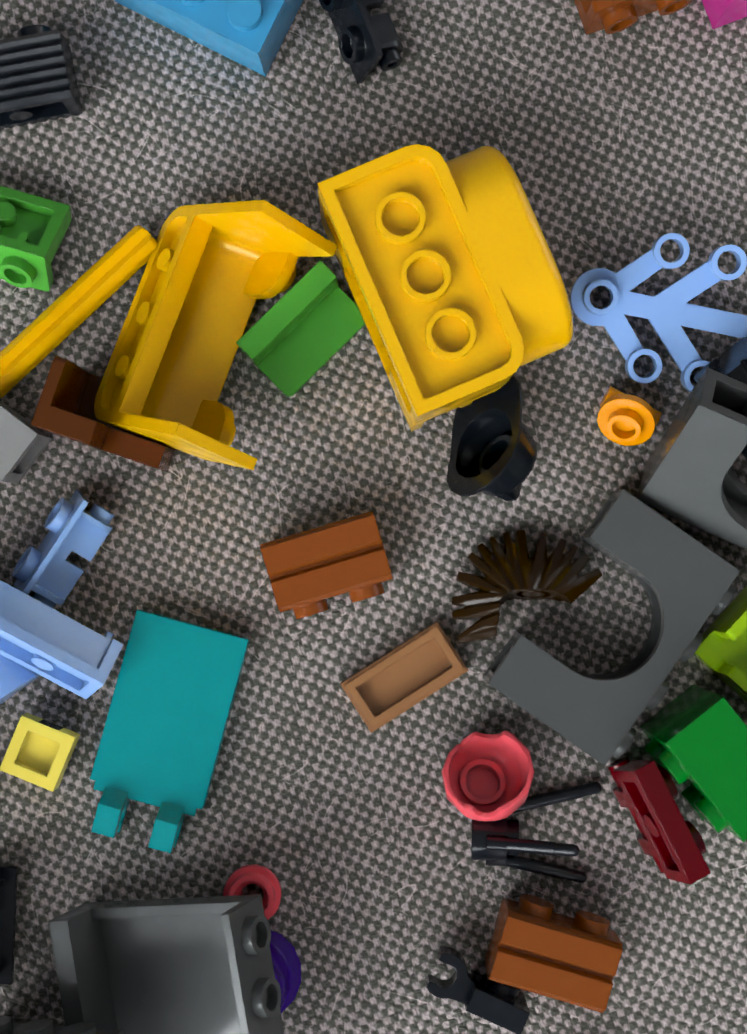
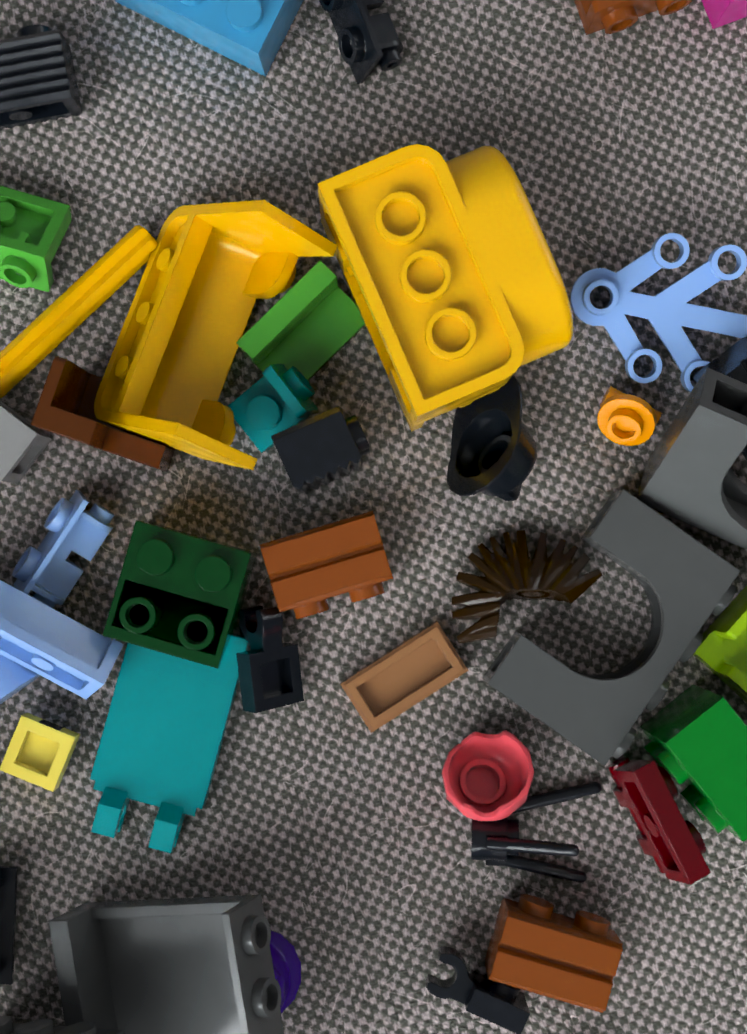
(179, 593): none -> dark green slope
(263, 878): coral plate -> none
(271, 668): none -> black plate
(273, 404): none -> teal bracket
(321, 449): none -> black brick

